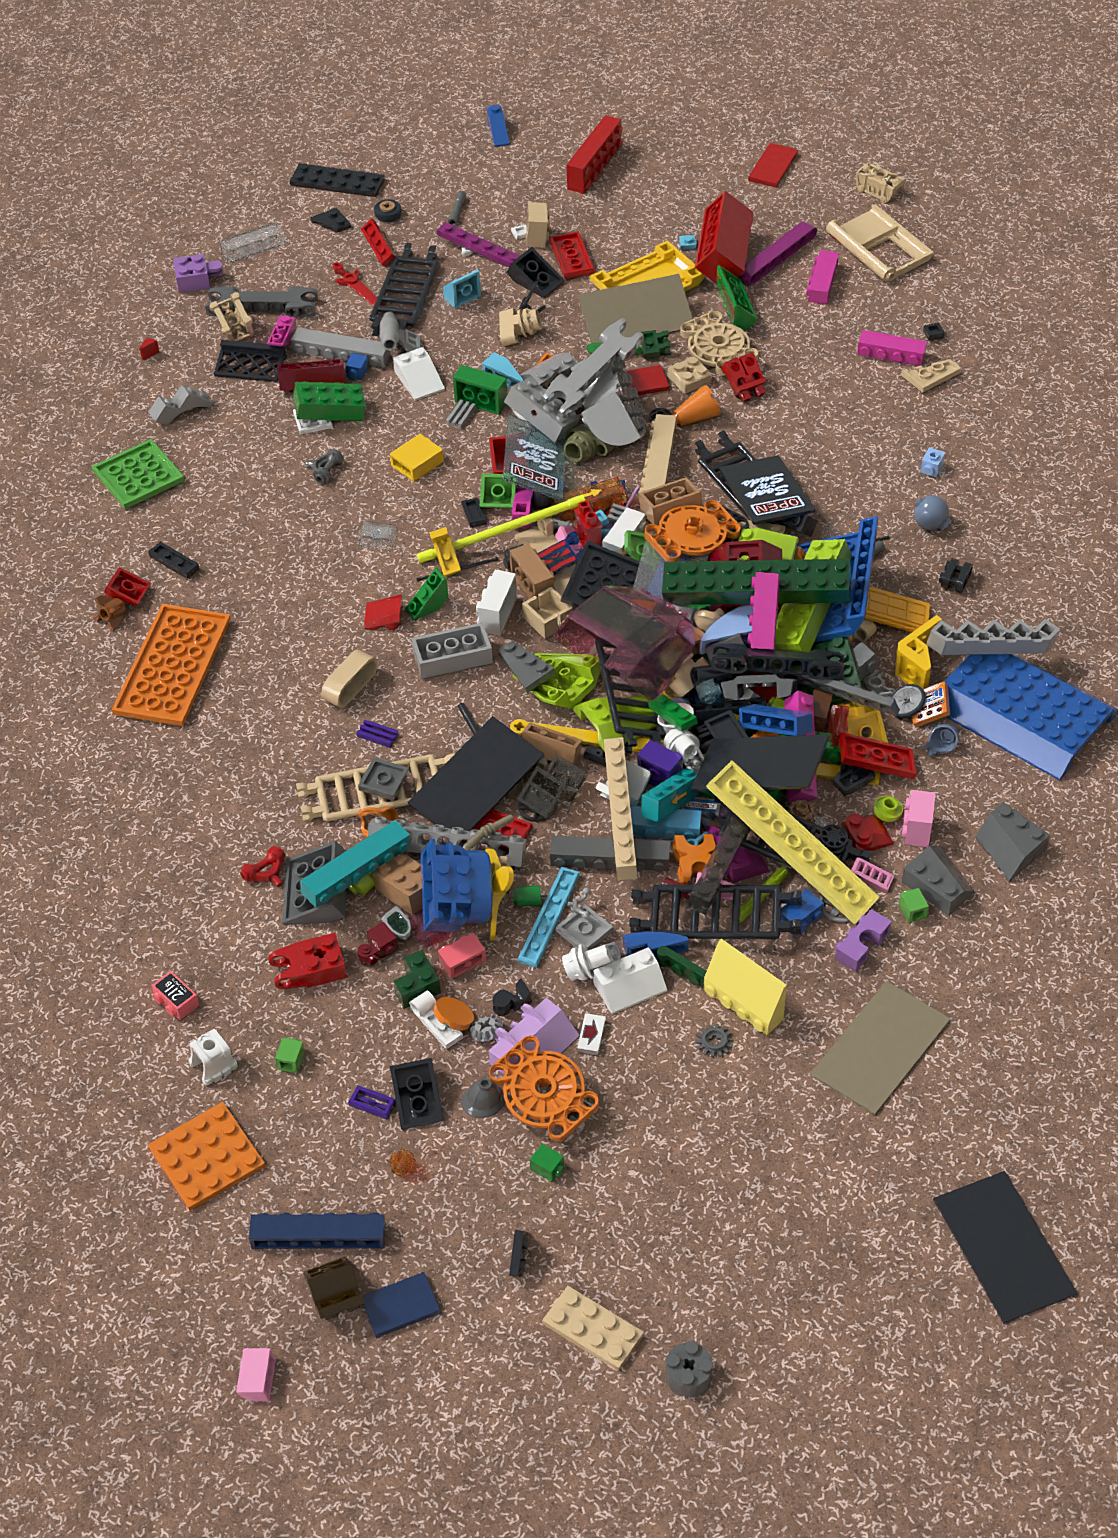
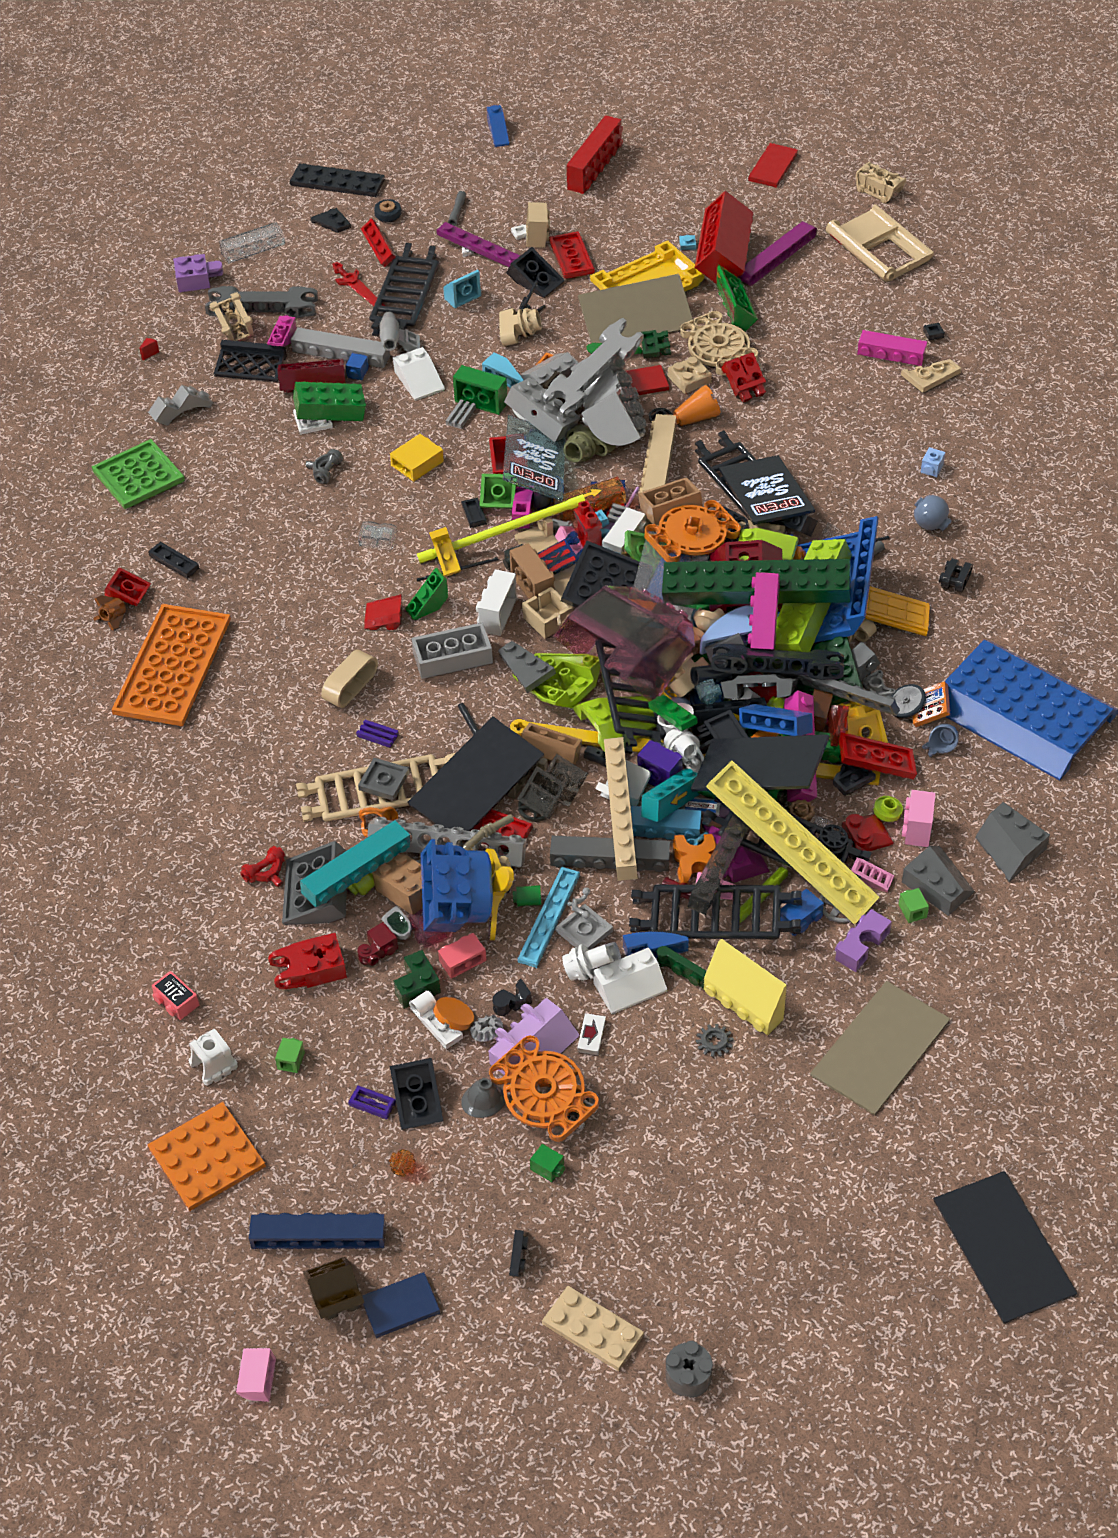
(822, 277): dark pink brick -> none
(912, 655): yellow bracket -> none
(993, 638): light grey brick -> none

